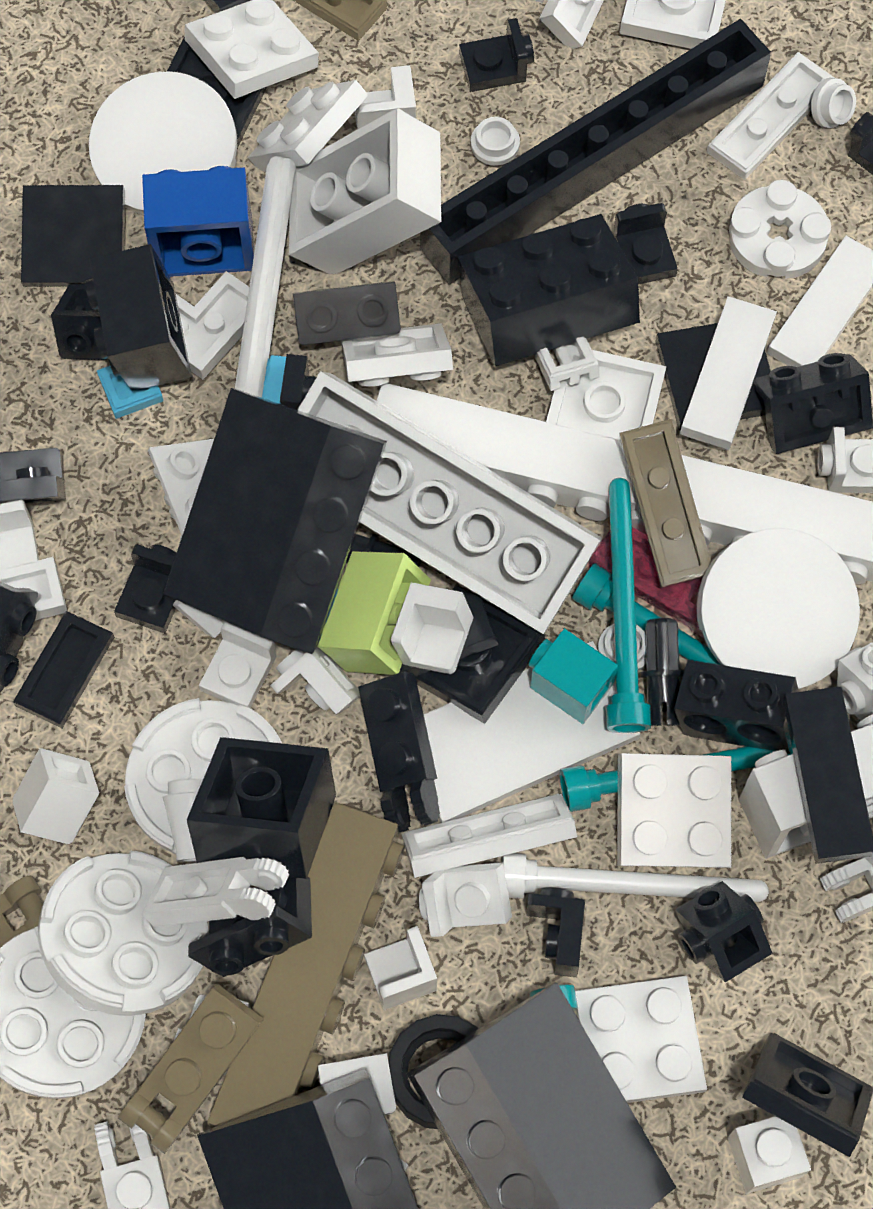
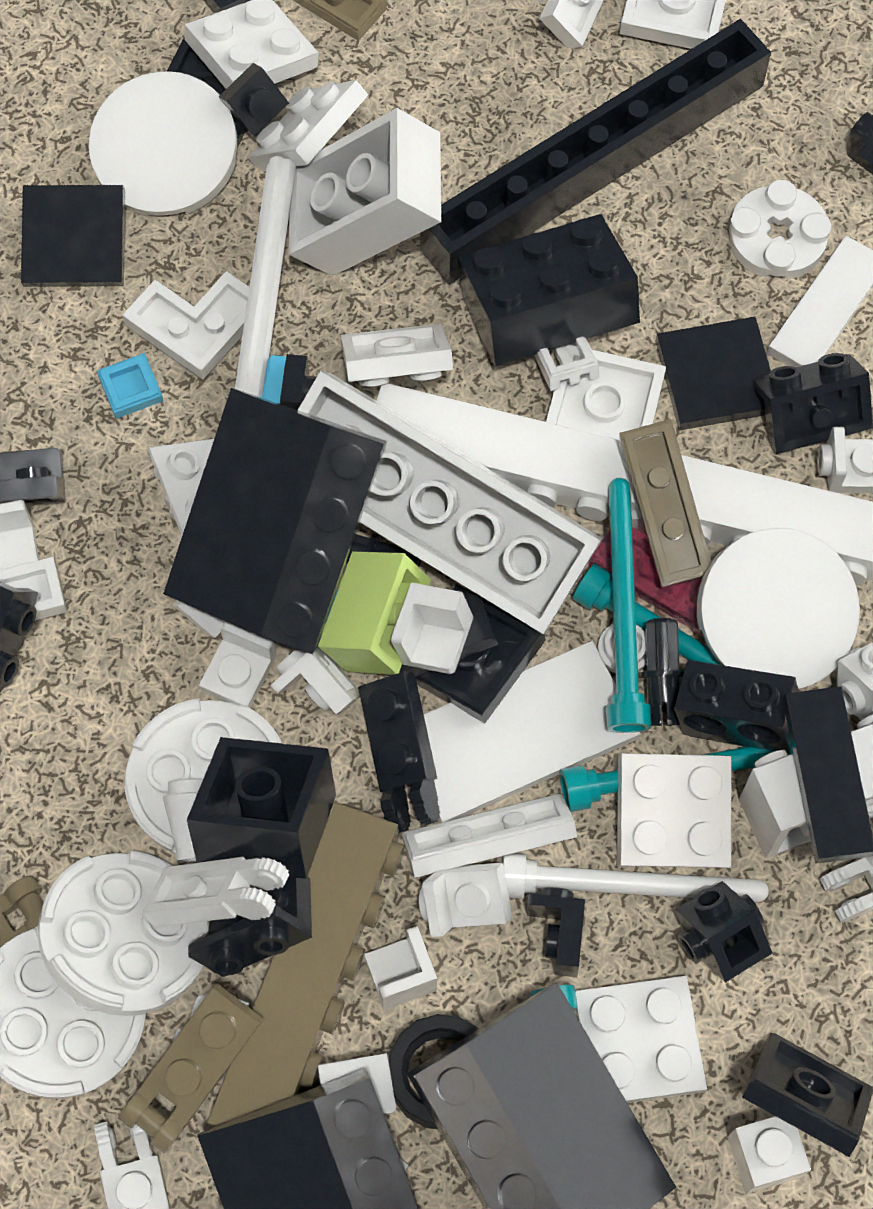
(55, 796): white panel -> none
(63, 669): black tile -> none
(75, 325): black bracket -> none
(138, 318): black brick -> none
(143, 595): black bracket -> none
(199, 220): blue brick -> none
(253, 99): none -> black plate
(347, 312): black bracket -> none
(381, 102): white panel -> none
(495, 141): white plate -> none
(497, 59): black bracket -> none
(571, 675): teal brick -> none
(645, 241): black bracket -> none
(728, 373): white tile -> none
(768, 117): white tile -> none
(833, 103): white plate -> none

